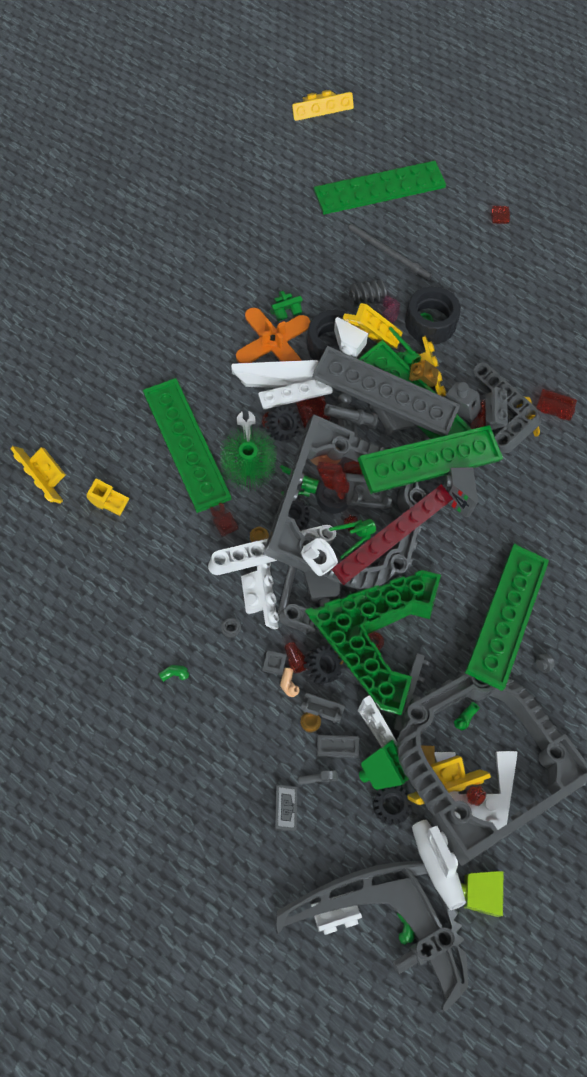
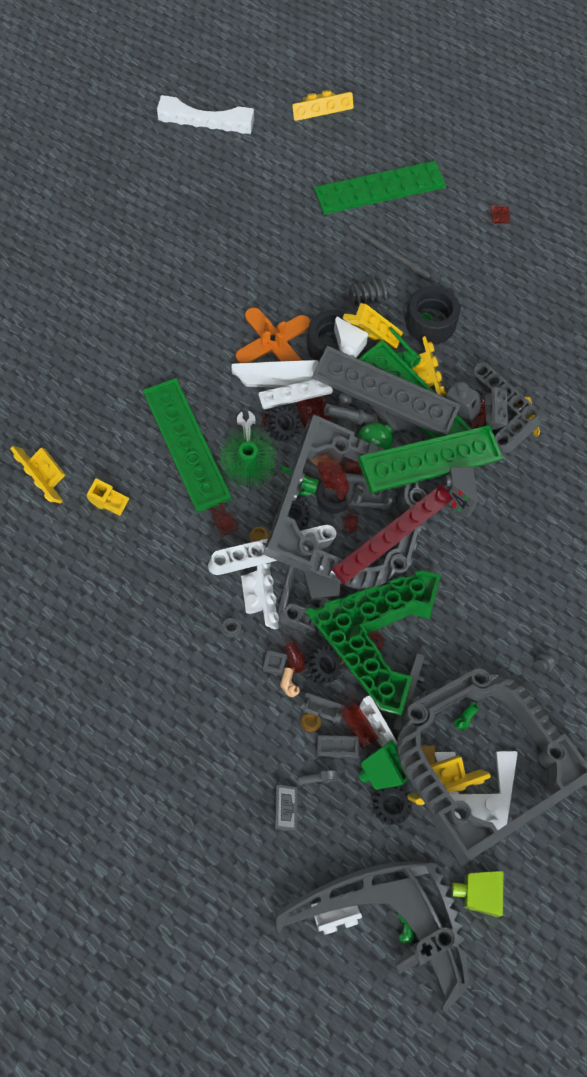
(174, 670): green arm -> none
(236, 119): none -> white arch
(293, 304): green hips -> none
(311, 552): white piece -> none
(359, 725): none -> clear red hinge
(362, 529): green plant -> none
(377, 434): none -> green brick
(392, 309): clear pink bracket -> none
(424, 371): pearl gold bracket -> none
(439, 863): white plate -> none
(476, 795): clear red plate -> none
(507, 617): green plate -> none
(556, 404): clear red bracket -> none

